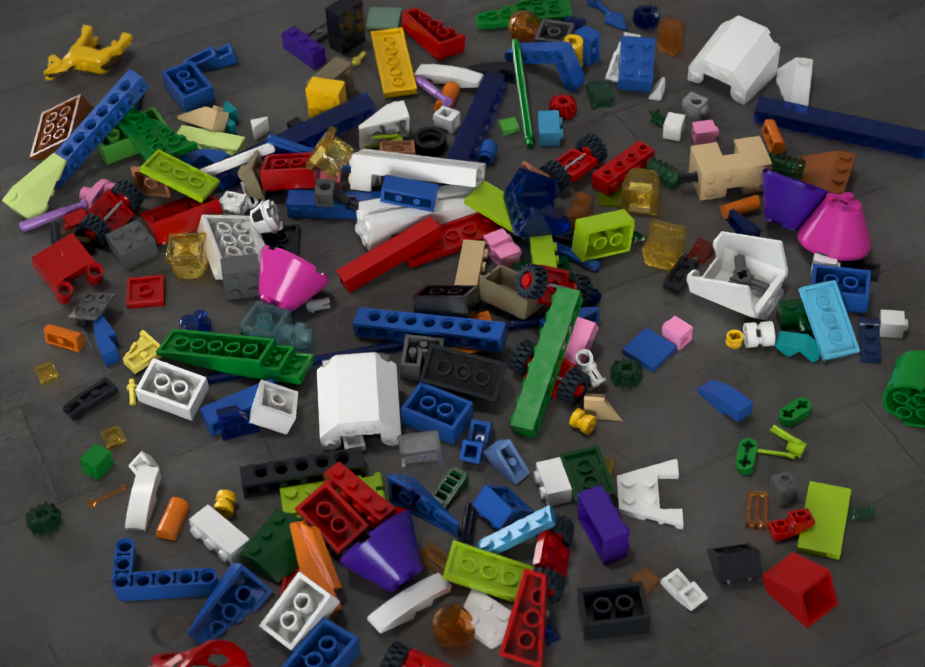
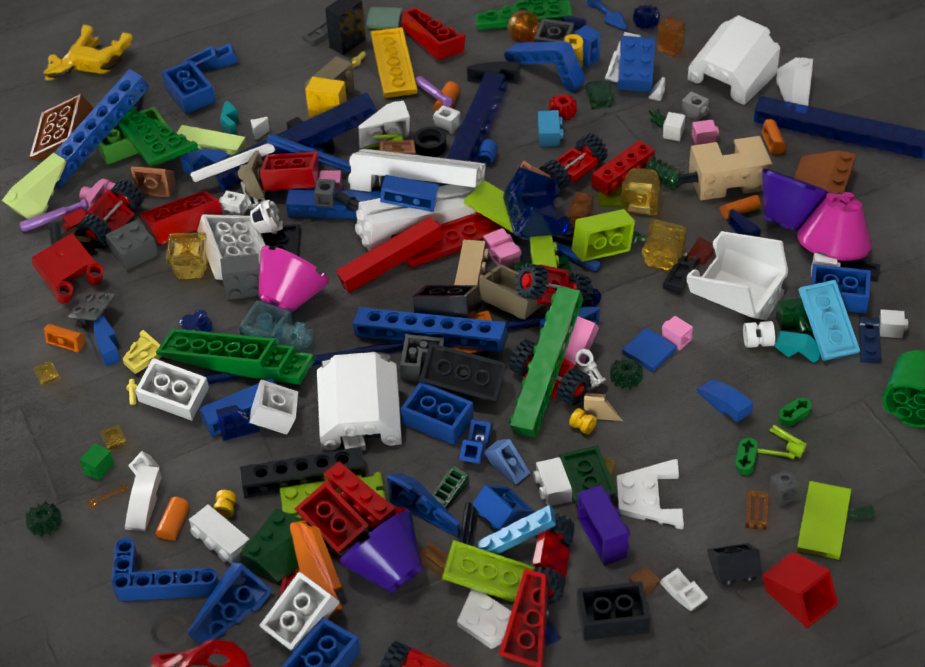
(90, 398): black hinge -> none
(145, 291): red tile -> none
(179, 176): lime tile -> none
(206, 117): tan slope -> none
(303, 47): dark purple brick -> none
(318, 304): light grey pin -> none
(330, 154): clear yellow piece -> none
(408, 602): white slope -> none
(419, 448): clear brick -> none
(442, 74): white slope -> none
(452, 626): clear orange cylinder -> none
(509, 126): bright green tile -> none
(522, 91): green piece -> none
(731, 335): yellow bush -> none
(743, 276): dark grey bush -> none
(787, 165): clear green piece -> none
(795, 523): red slope -> none

